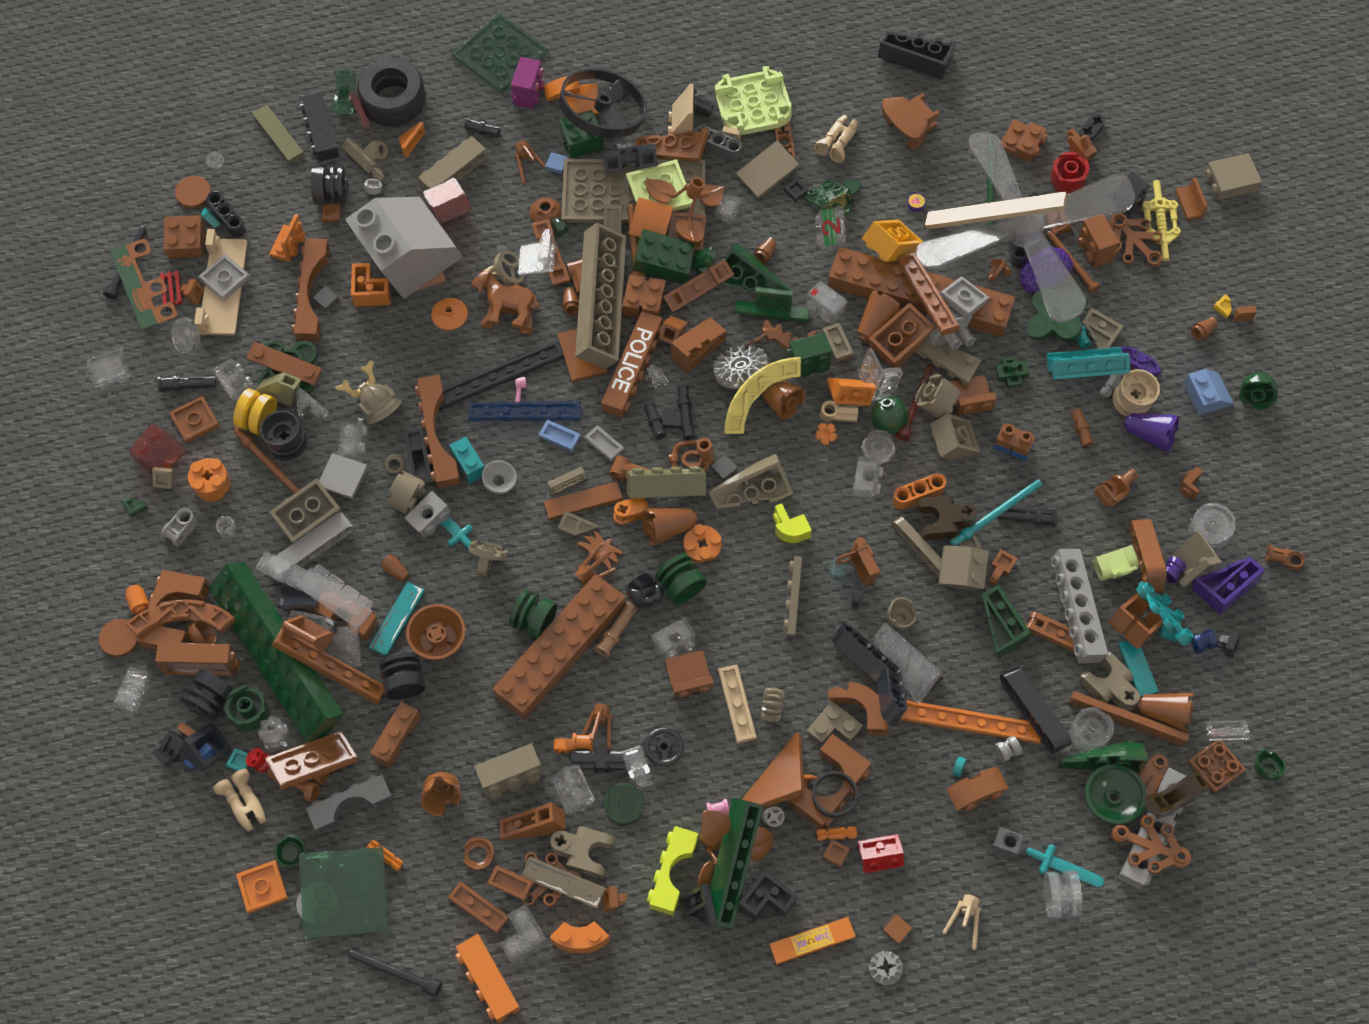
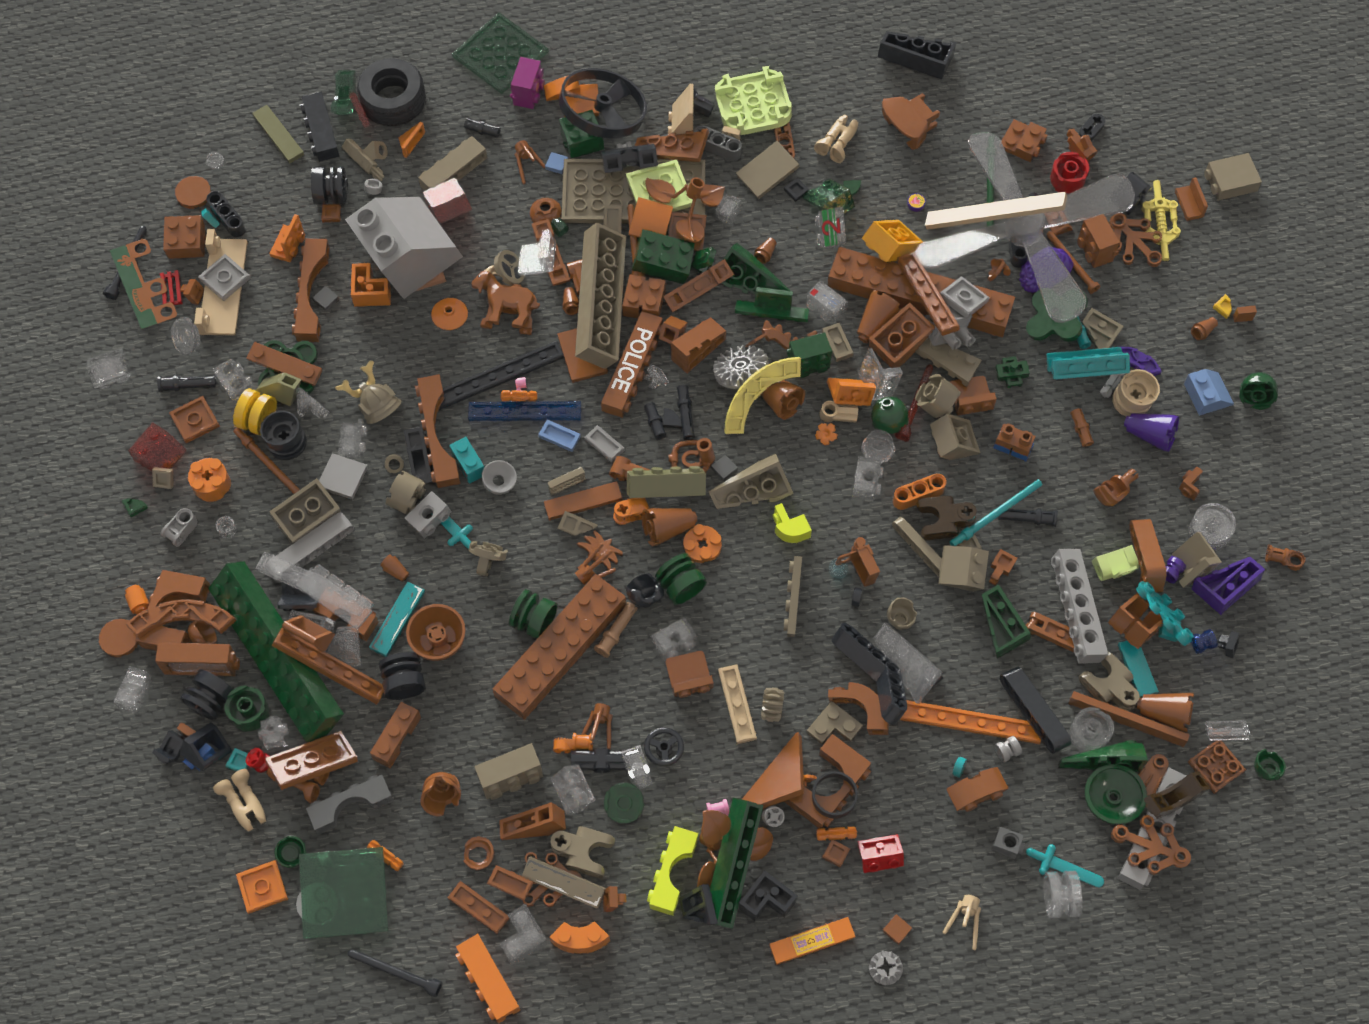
(517, 395): none -> orange axle

